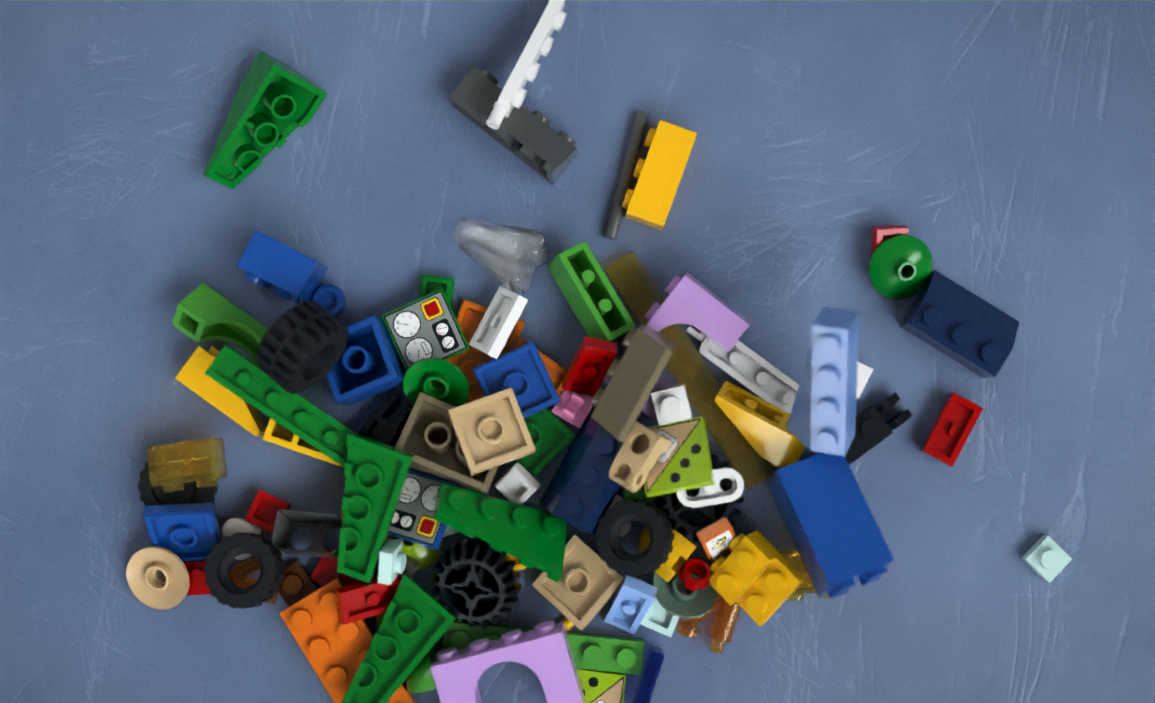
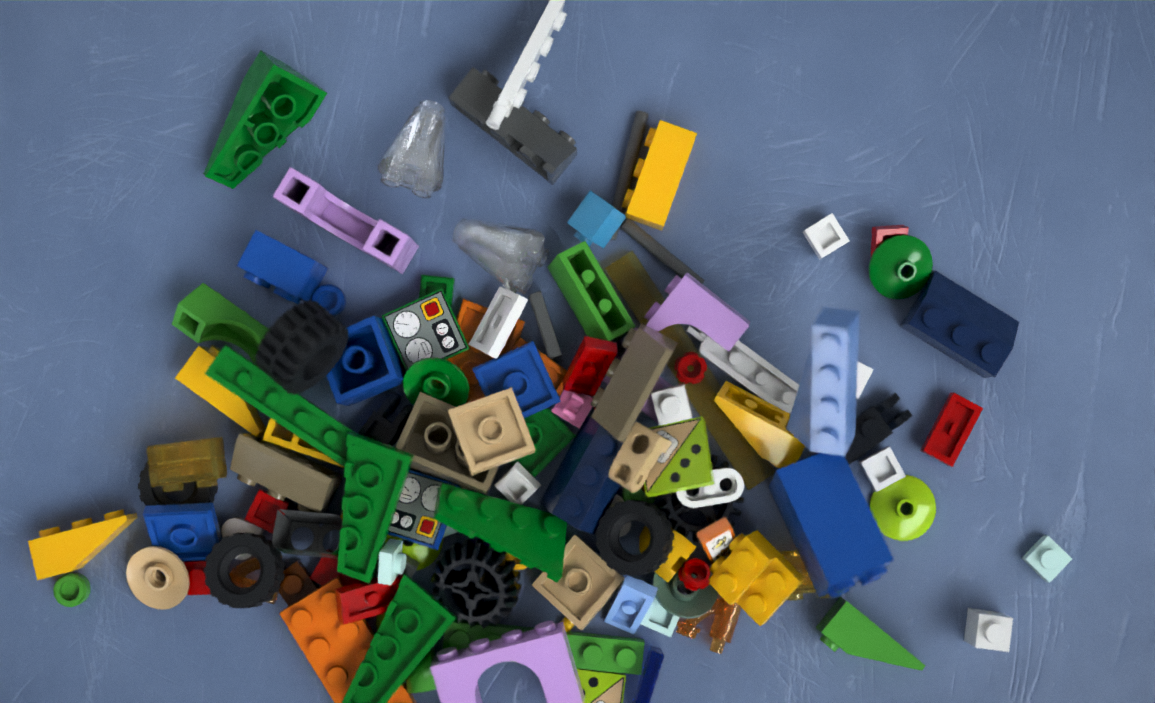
(71, 550): none -> yellow slope
(71, 589): none -> bright green tile
(284, 473): none -> dark tan slope
(345, 222): none -> lavender arch
(417, 152): none -> clear cone
(545, 325): none -> dark grey tile
(595, 220): none -> dark azure brick
(658, 250): none -> dark grey bar
(686, 376): none -> red plate
(825, 236): none -> white plate
(860, 637): none -> bright green slope
(882, 469): none -> white plate
(886, 509): none -> lime dish
(988, 629): none -> white brick

